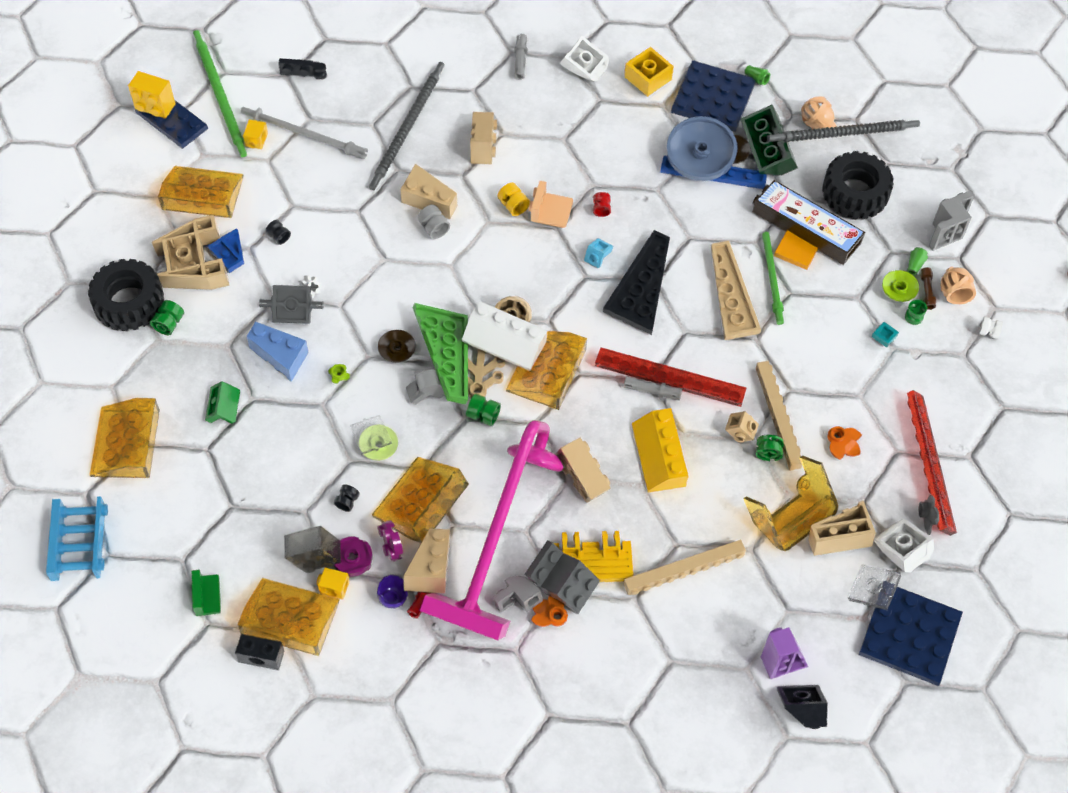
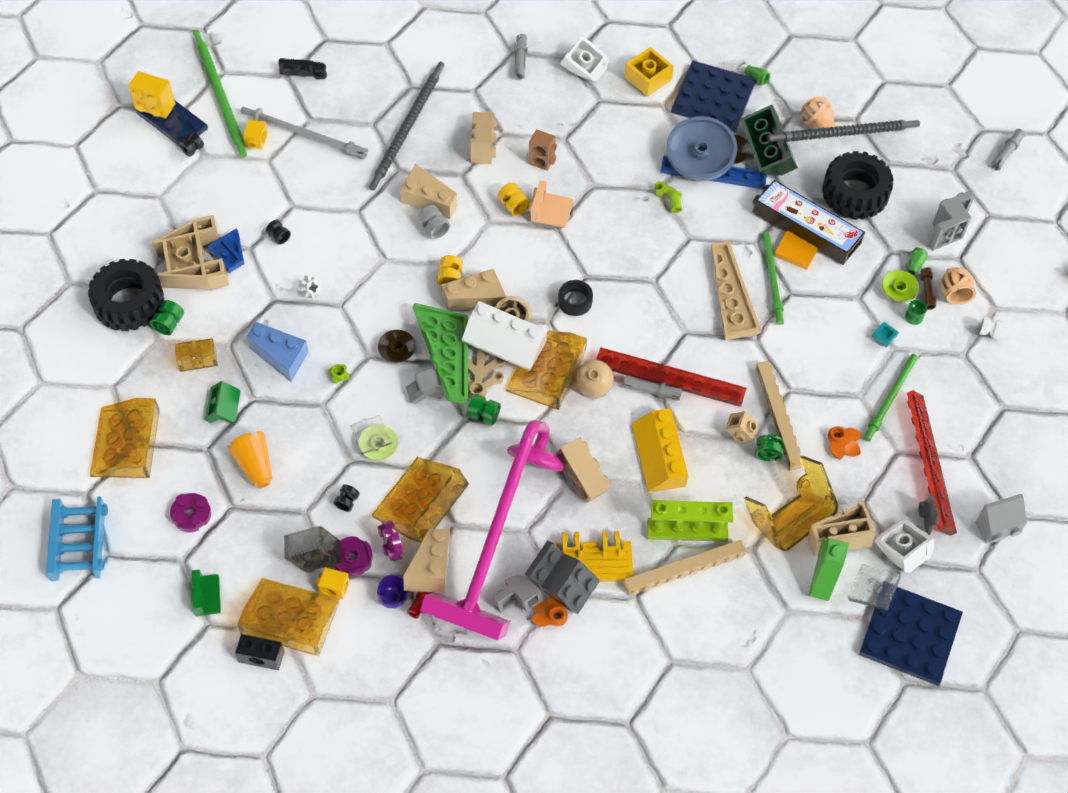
(186, 502): none -> magenta plate
(191, 144): none -> black wheel
(196, 354): none -> clear yellow brick
(200, 191): clear yellow slope -> none
(253, 457): none -> light orange cone
(291, 304): dark grey plate -> none
(449, 269): none -> yellow wheel
(468, 291): none -> tan wedge
(542, 150): none -> medium nougat brick
(578, 286): none -> black tyre
(594, 379): none -> tan cylinder
(597, 252): medium azure bracket -> none
(601, 204): red wheel -> none
(639, 290): black wing -> none
(673, 195): none -> lime piece
(689, 520): none -> lime fence
(782, 653): medium lavender wedge -> none
(805, 704): black slope -> none
(828, 567): none -> bright green slope
(876, 422): none -> bright green bar
(1002, 518): none -> light grey slope
(1010, 145): none -> light grey pin

